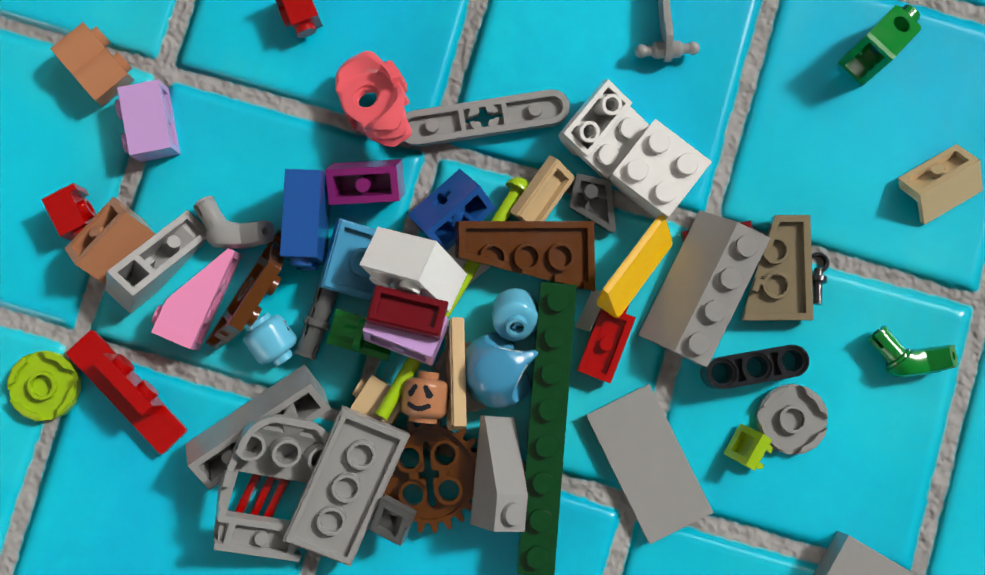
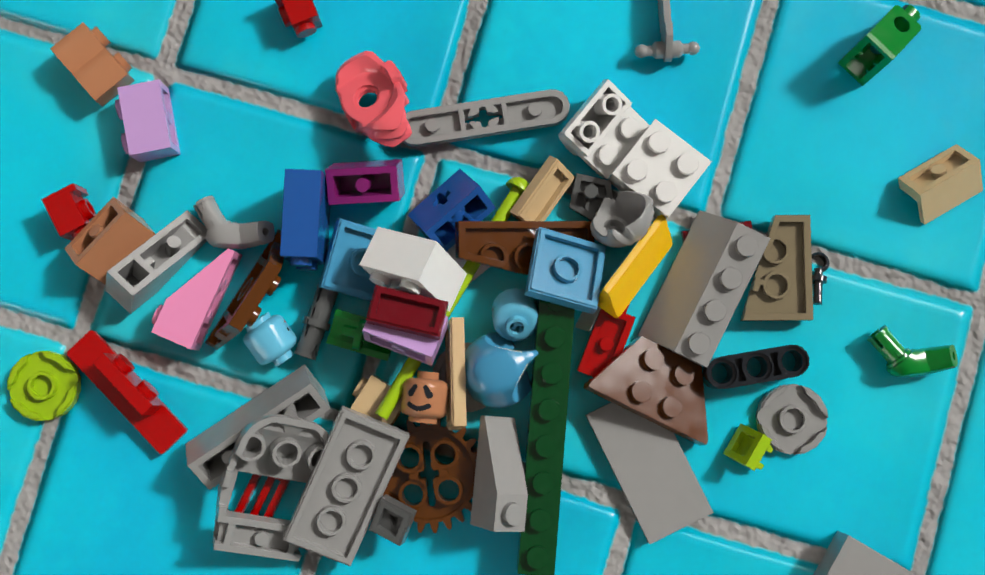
(565, 270): none -> dark azure tile
(622, 219): none -> light grey hair
(656, 387): none -> reddish brown wing

